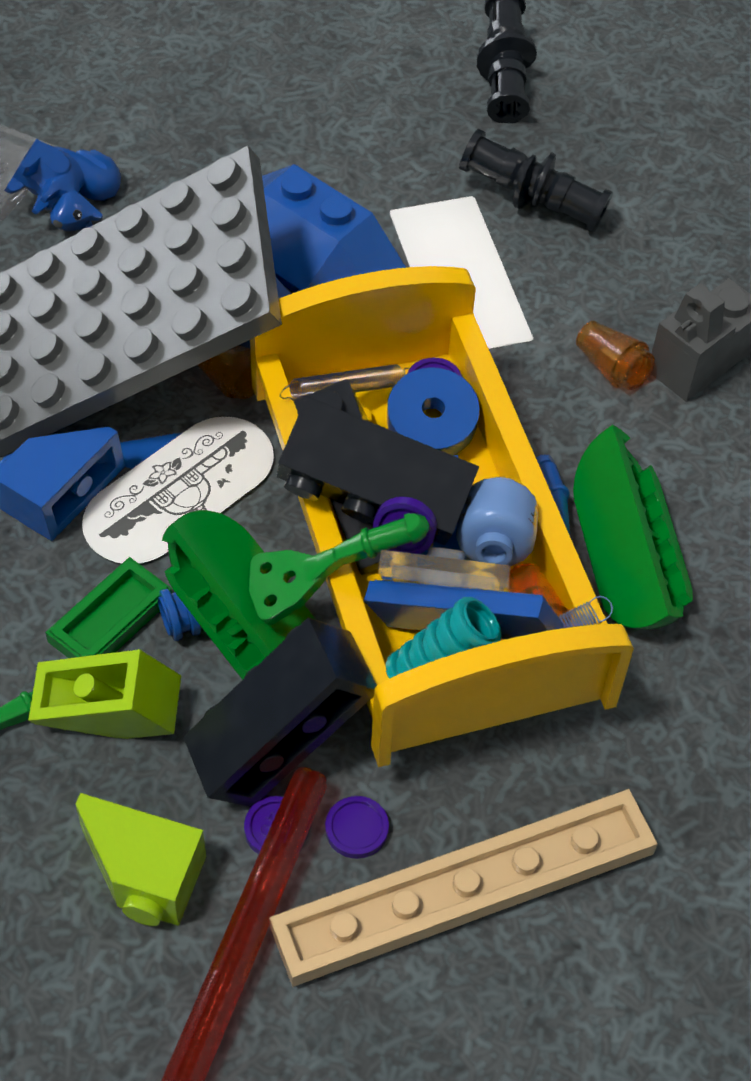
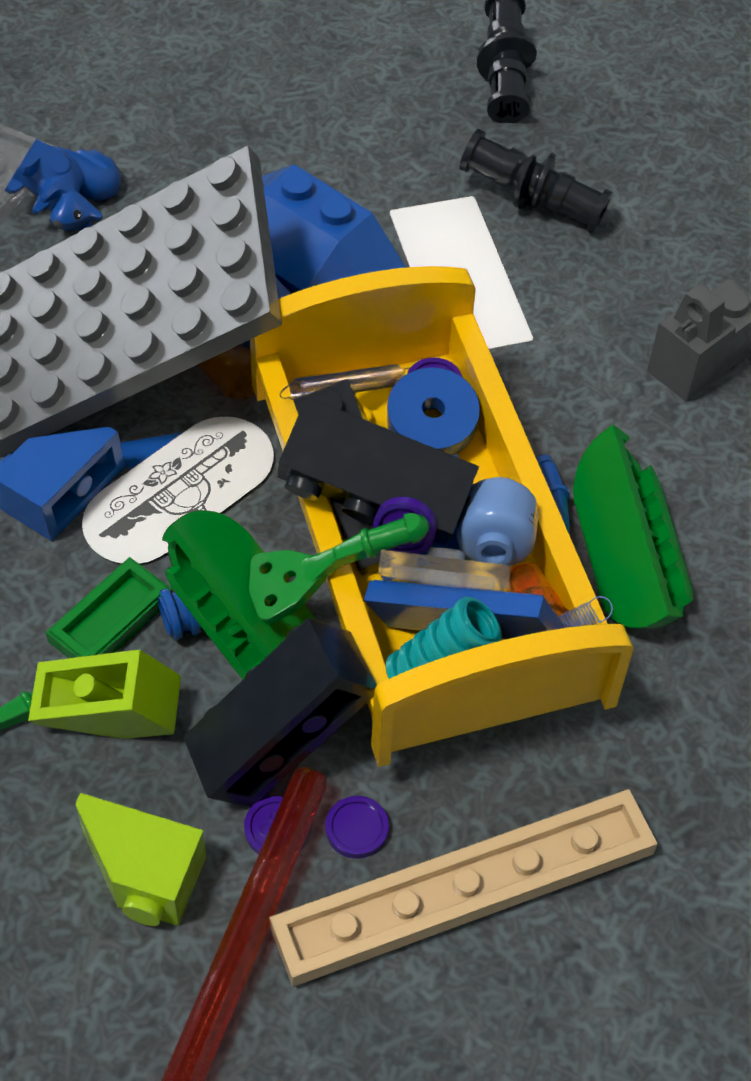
(616, 355): clear orange cone -> none

